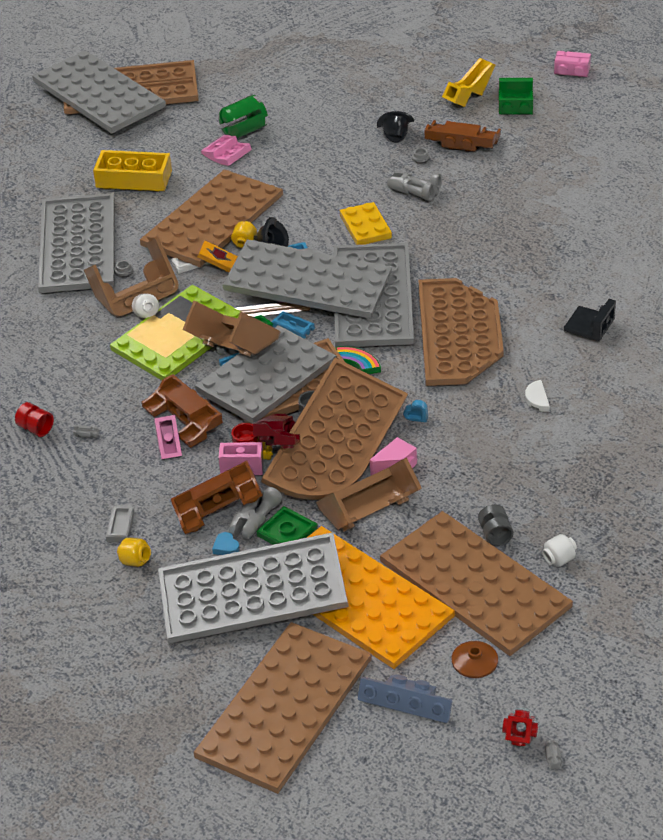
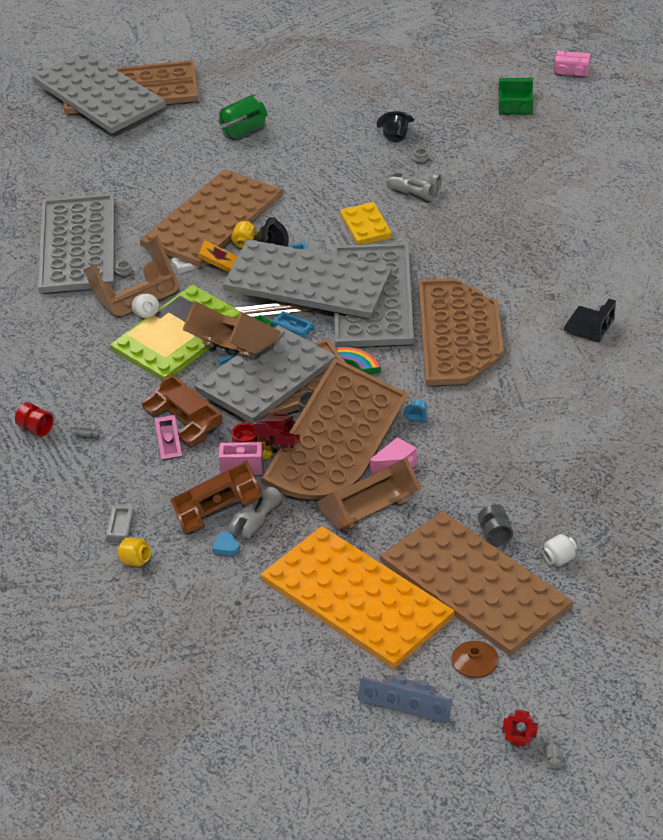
(132, 170): yellow brick -> none
(226, 150): bright pink slope -> none
(251, 588): light grey plate -> none
(283, 707): medium nougat plate -> none
(286, 526): green tile -> none
(461, 135): dark orange bracket -> none
(473, 81): yellow arch -> none
(536, 396): white tile -> none

